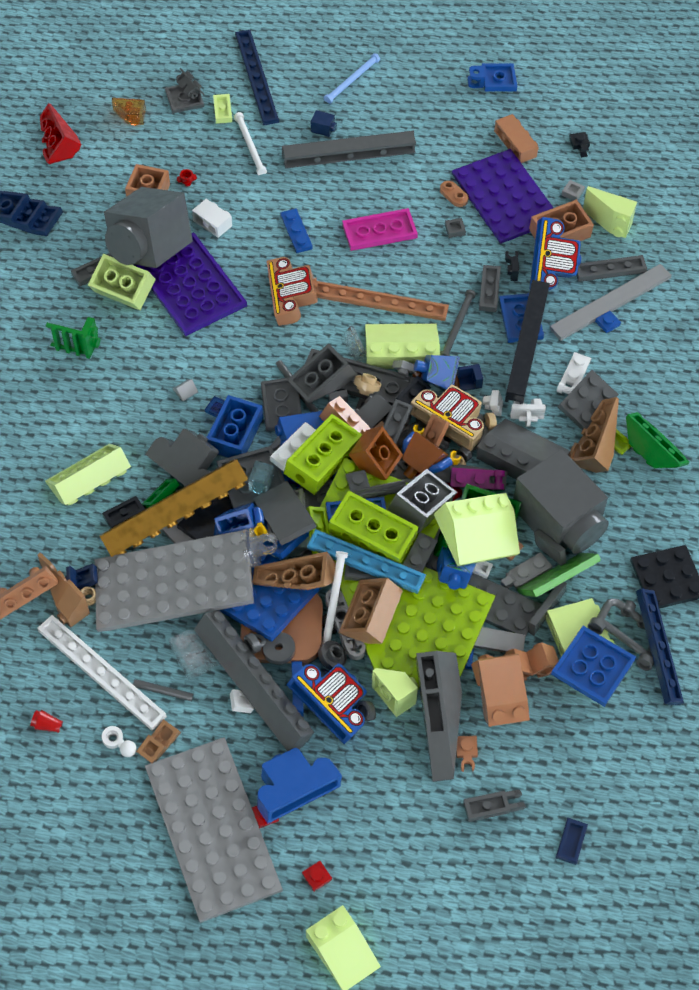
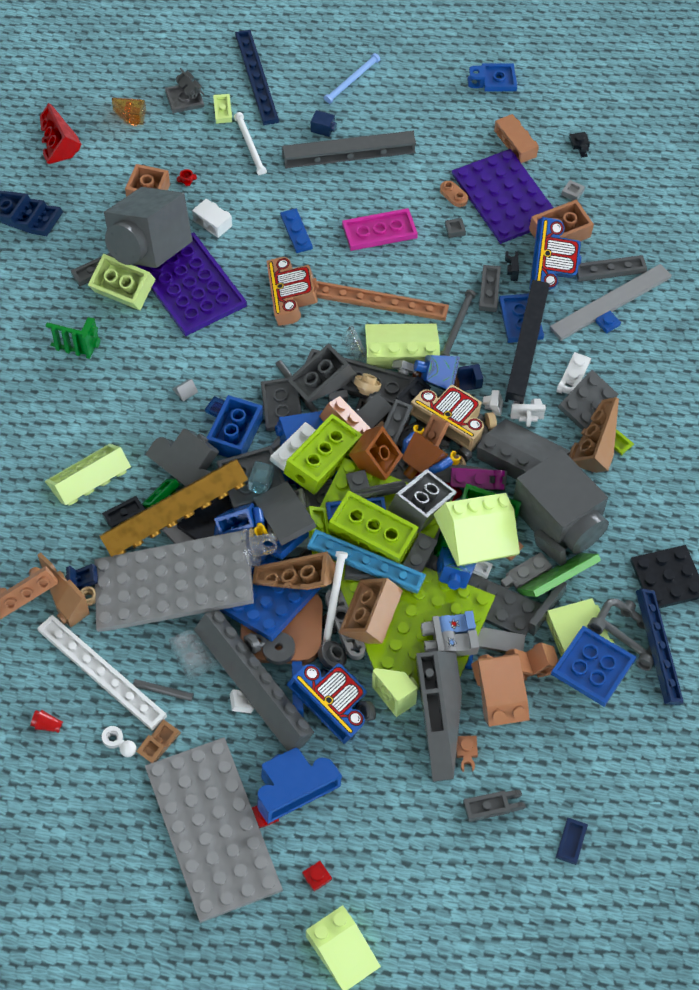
(452, 634): none -> light grey hips
(610, 211): yellowish green slope -> none
(652, 444): green wedge -> none

